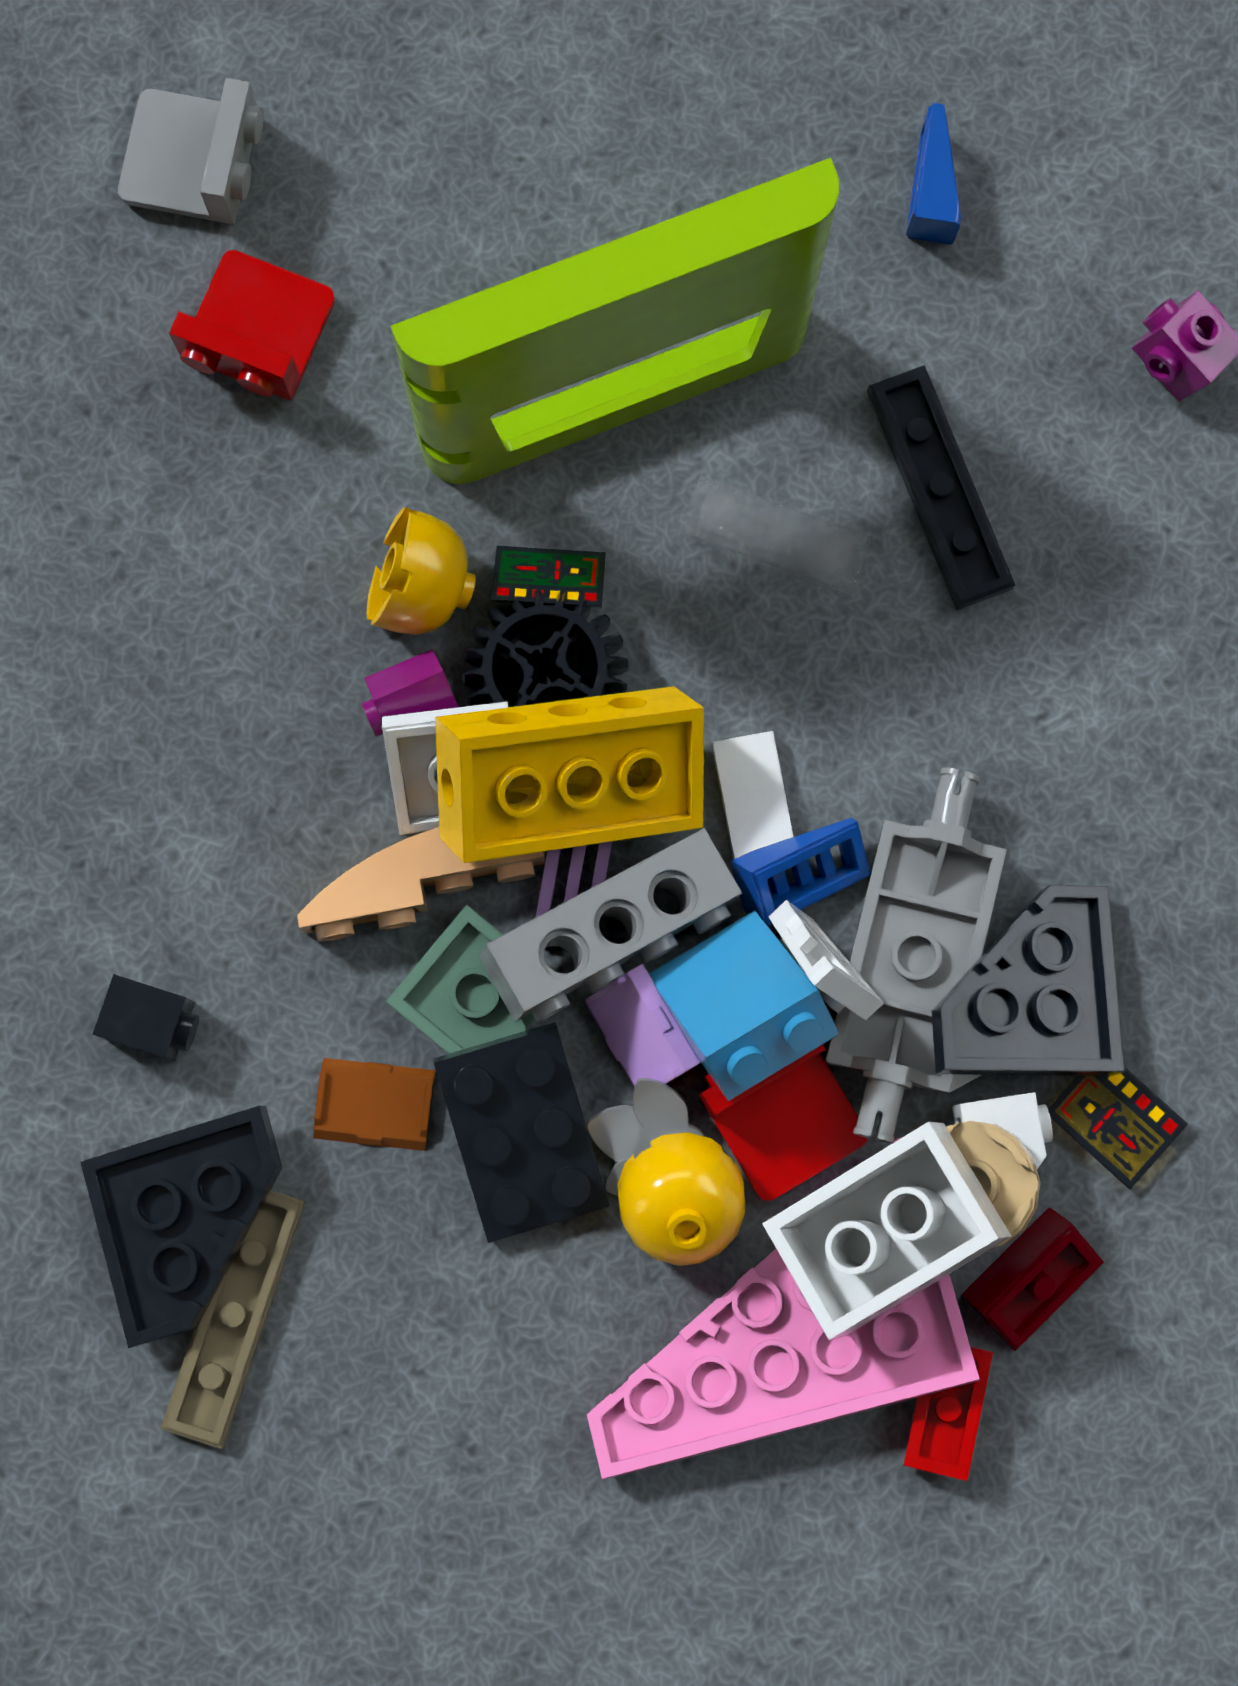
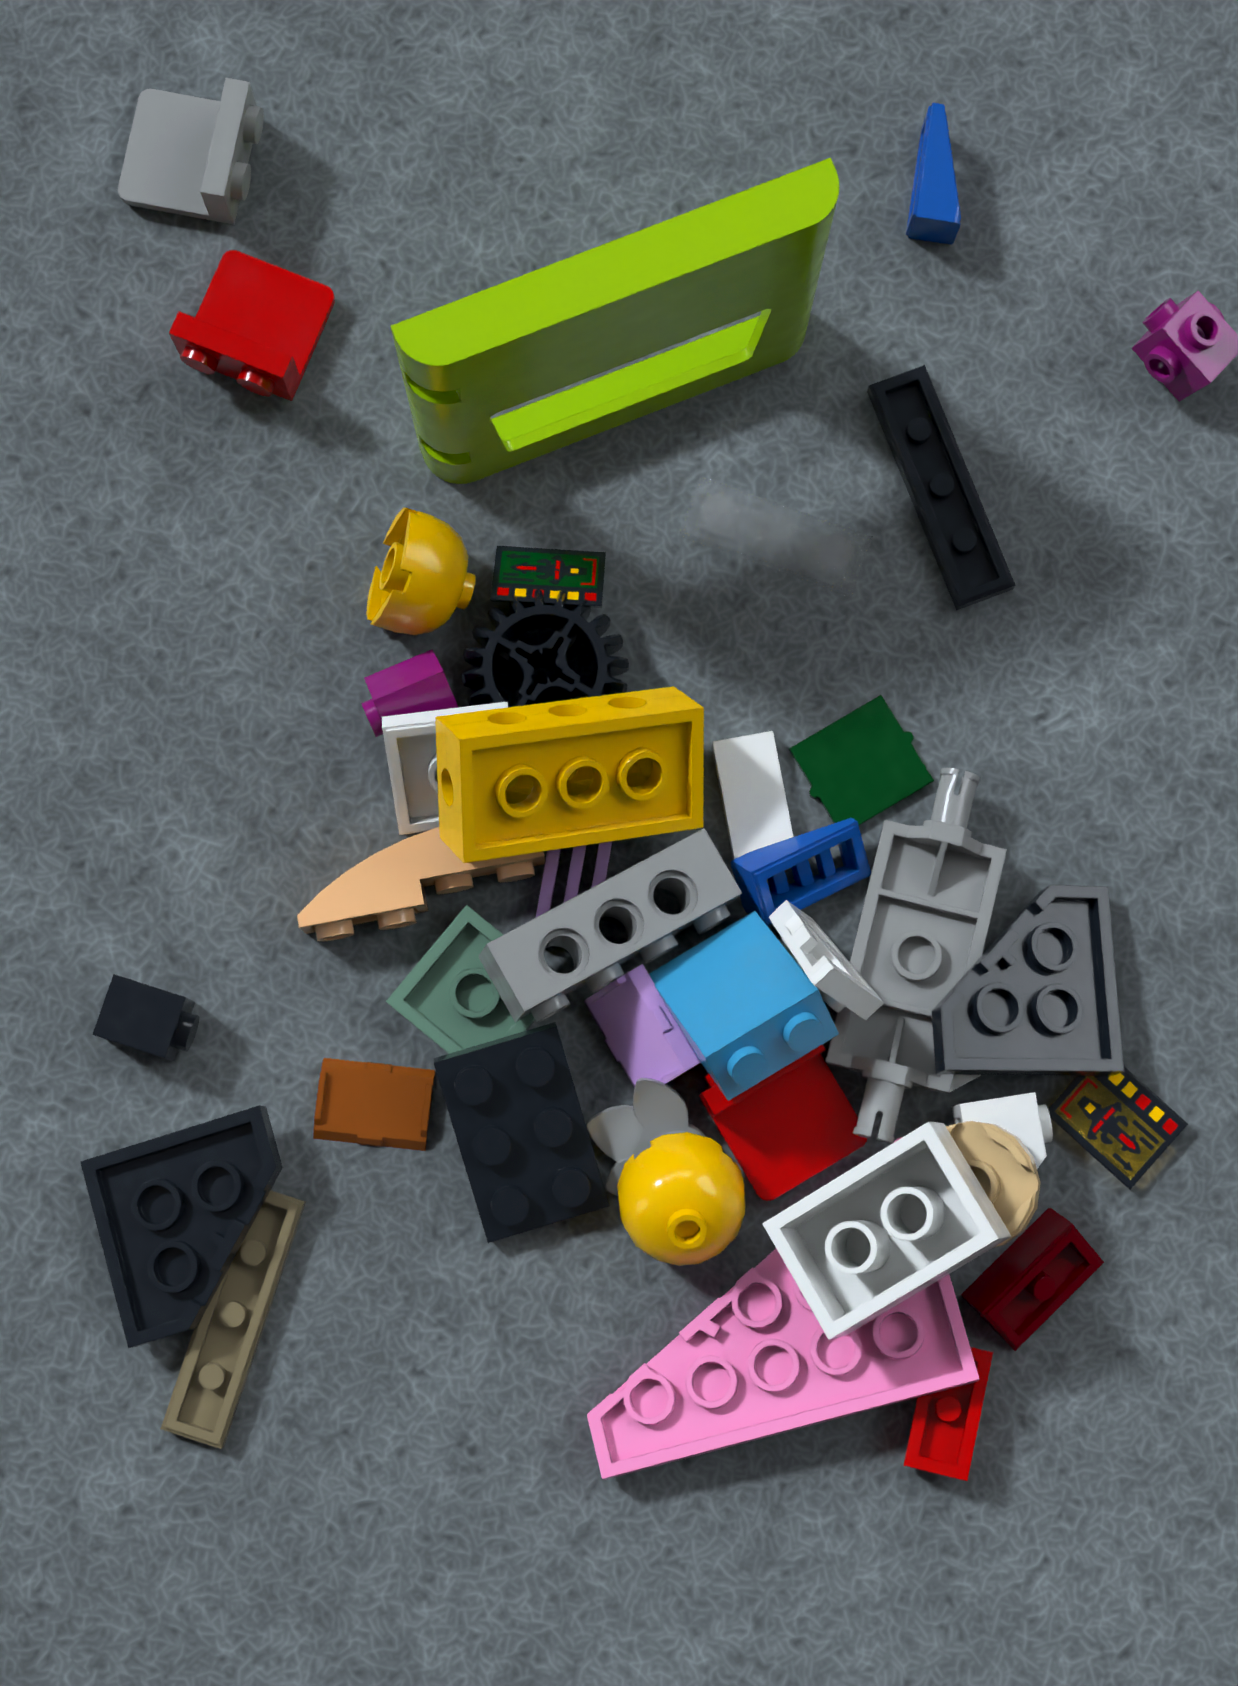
(861, 763): none -> dark green piece

